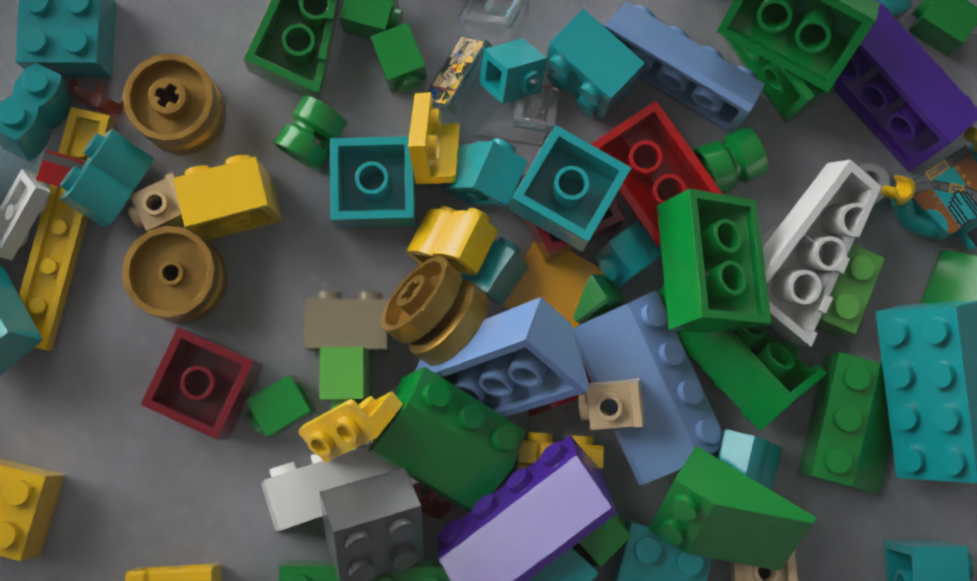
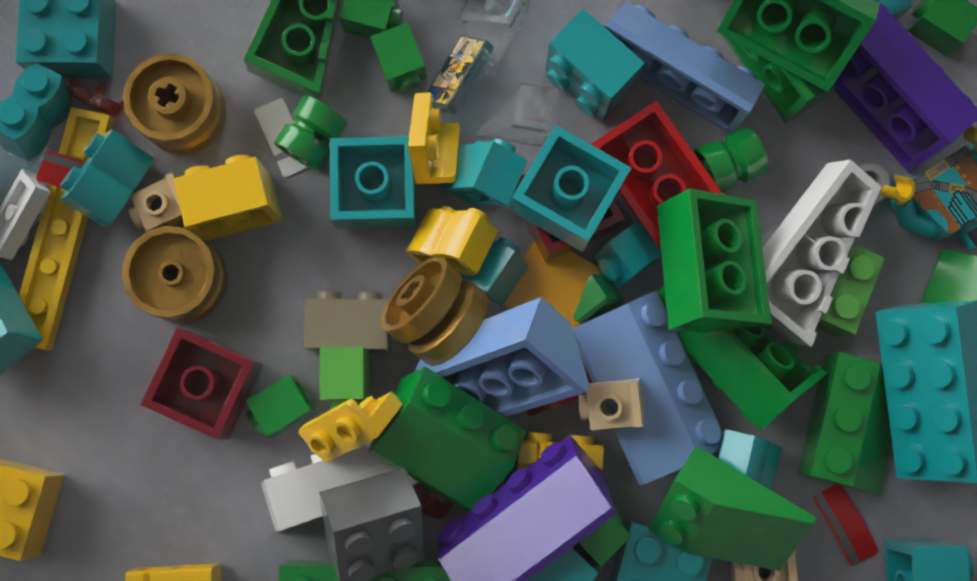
(272, 120): none -> white sticker
(512, 70): teal brick -> none
(846, 524): none -> red sticker

